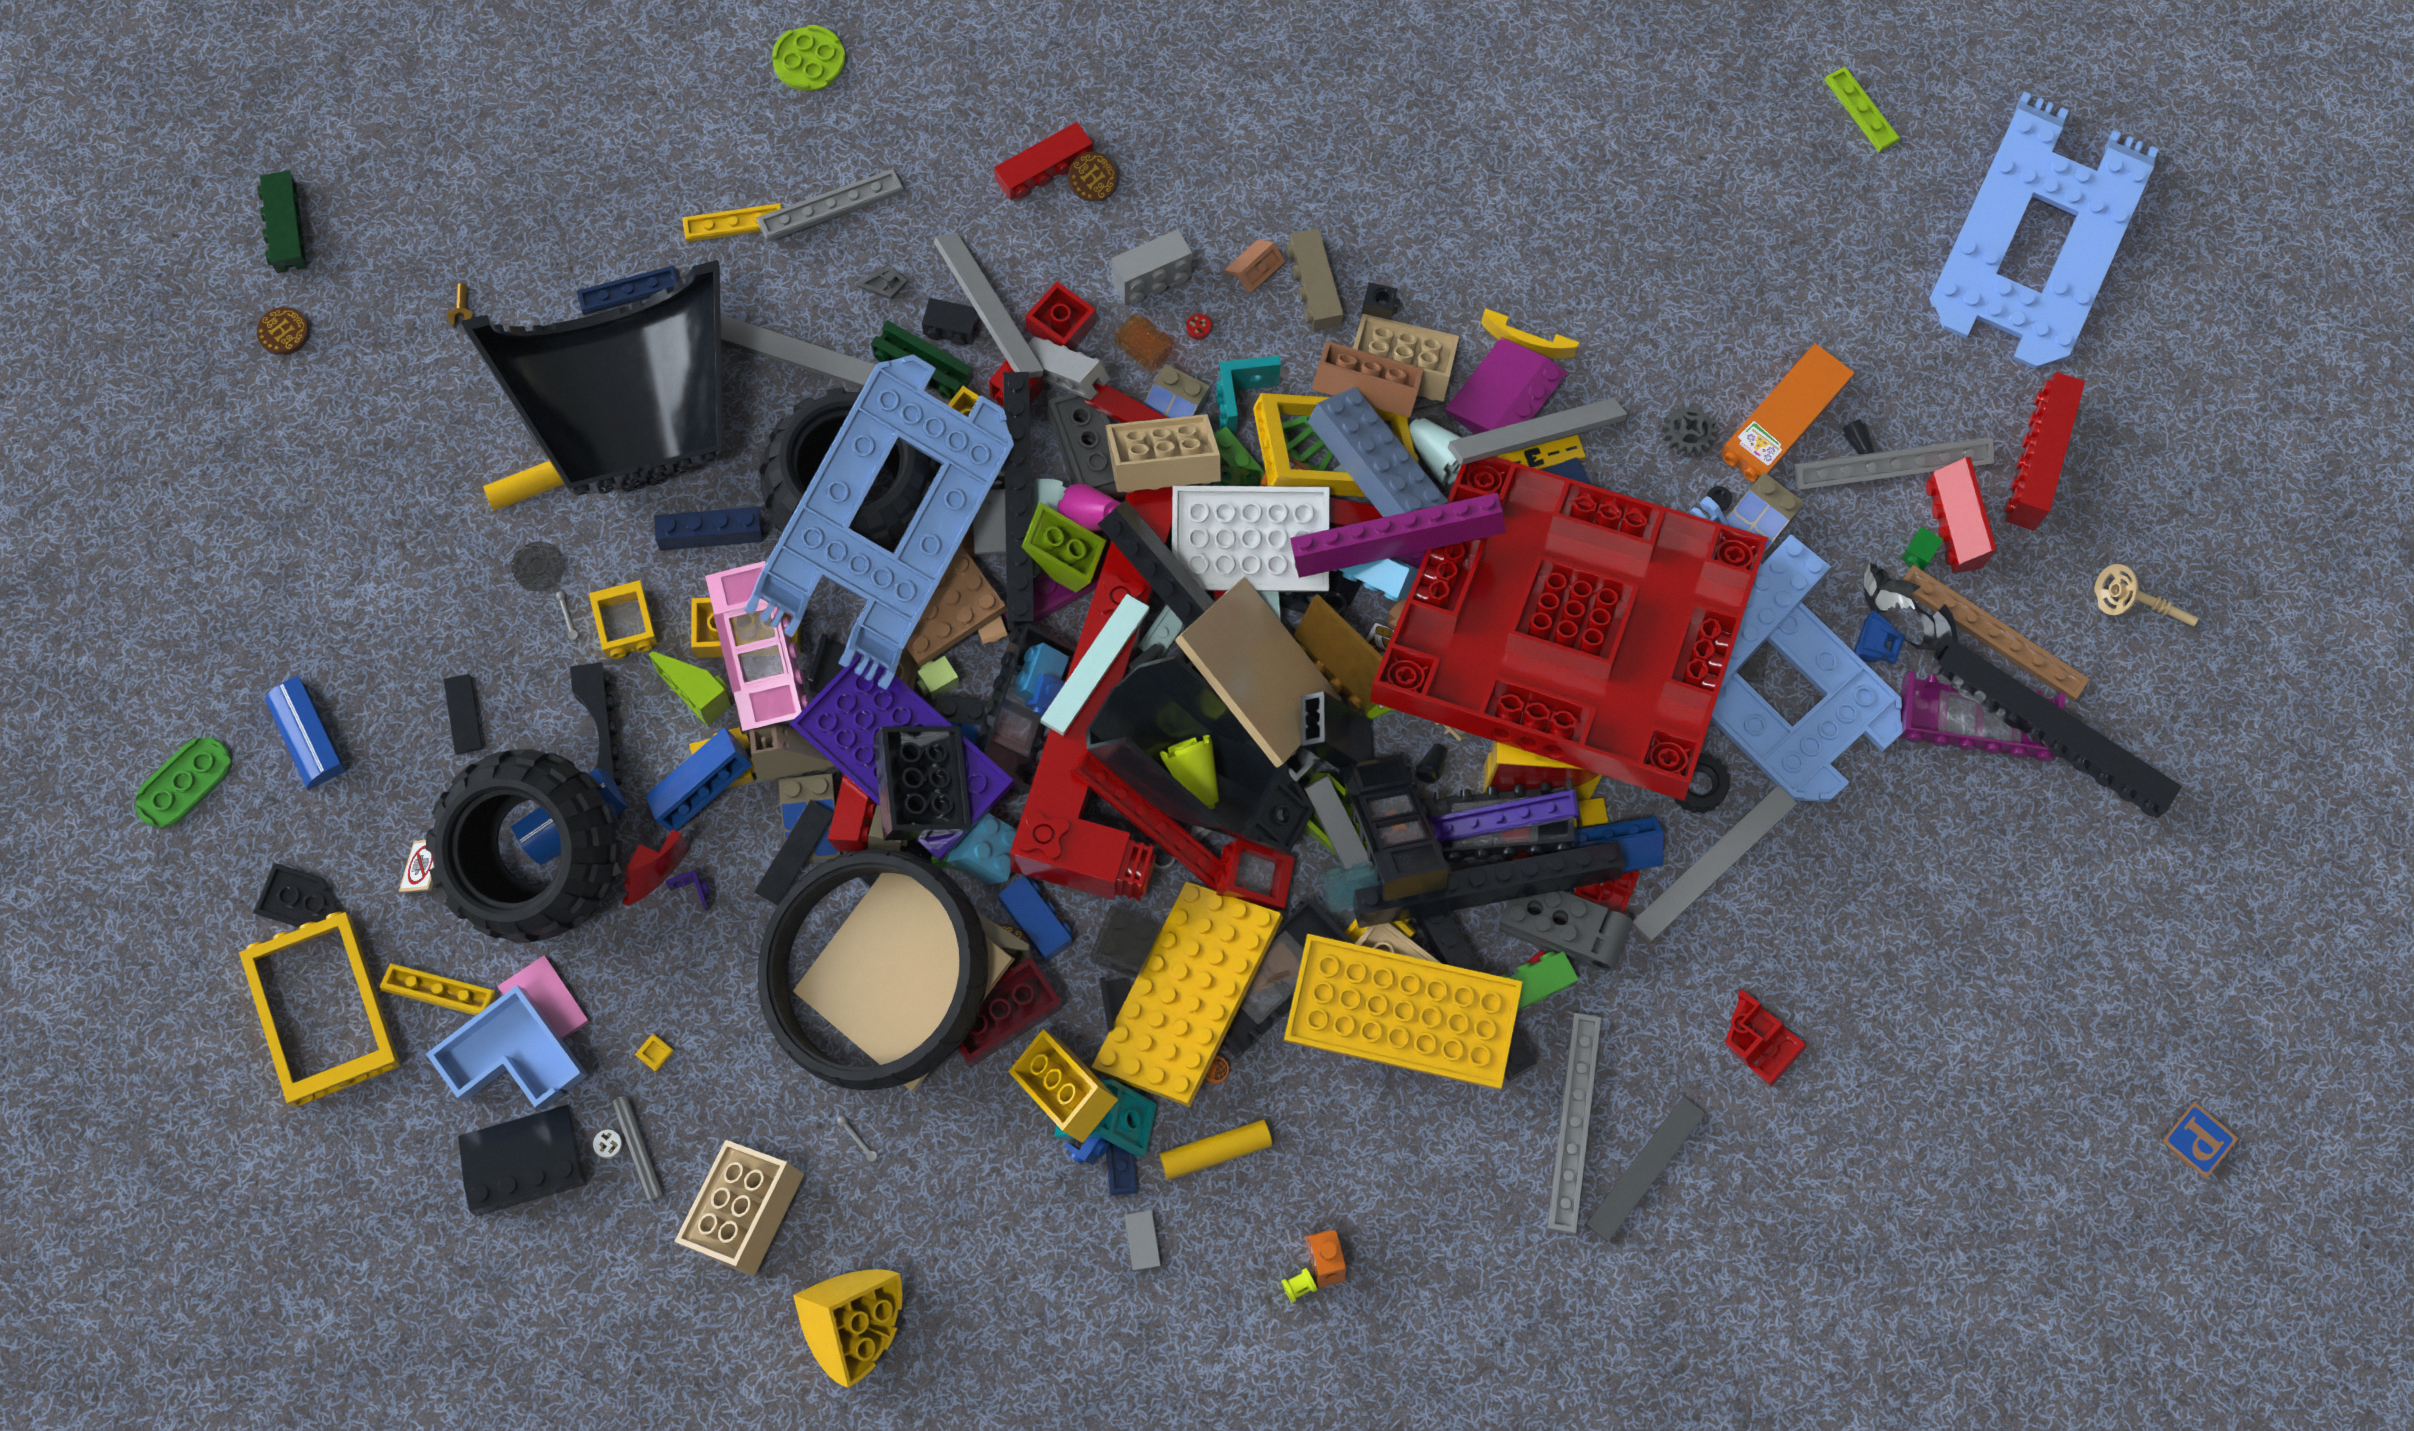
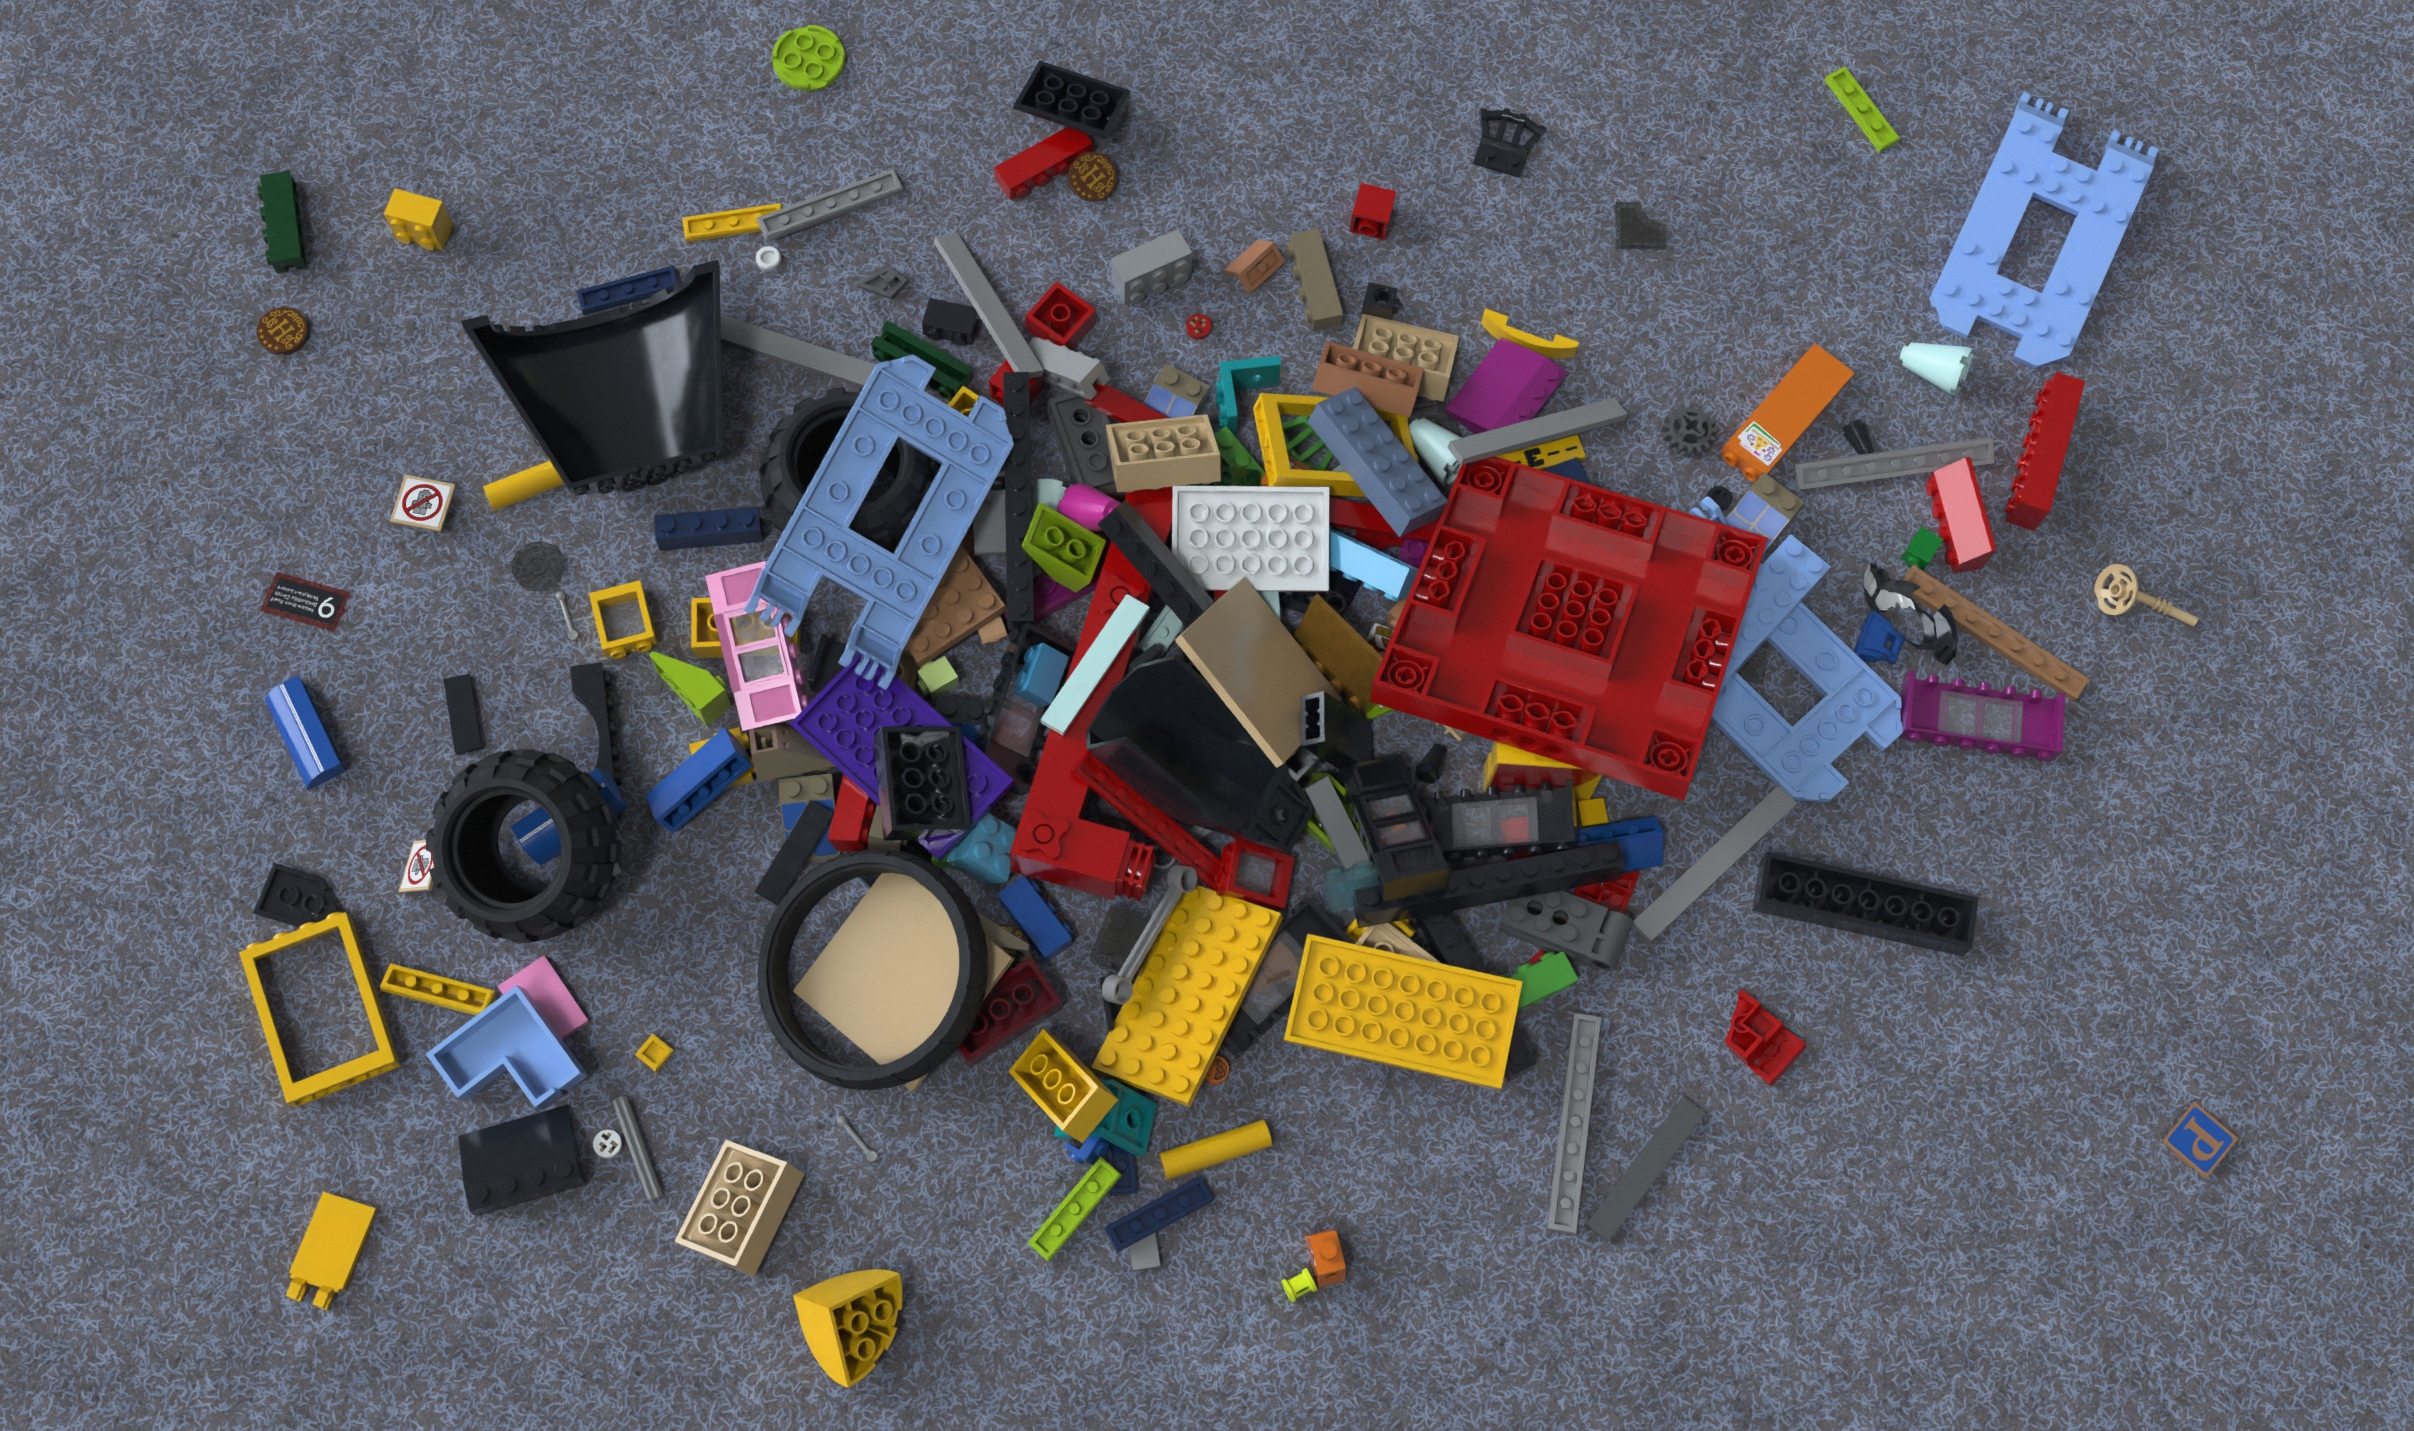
(182, 782): bright green tile -> none
(305, 601): none -> piece
(330, 1248): none -> yellow tile
(418, 220): none -> yellow brick
(422, 503): none -> piece
(460, 309): pearl gold bar -> none
(650, 869): red slope -> none
(690, 877): dark purple bracket -> none
(768, 259): none -> white tile
(1045, 693): blue bracket -> none
(1074, 100): none -> black slope
(1074, 1209): none -> lime tile
(1143, 342): clear orange brick -> none
(1149, 934): none -> light grey piece
(1158, 1214): none -> dark blue tile
(1194, 768): neon yellow cone -> none
(1372, 211): none -> red head
(1398, 535): magenta brick -> none
(1501, 154): none -> black plate
(1506, 816): dark purple tile -> none
(1636, 230): none -> clear smoke tile
(1719, 789): black tyre -> none
(1865, 904): none -> black brick
(1938, 364): none -> light aqua cone
(2056, 730): black brick -> none

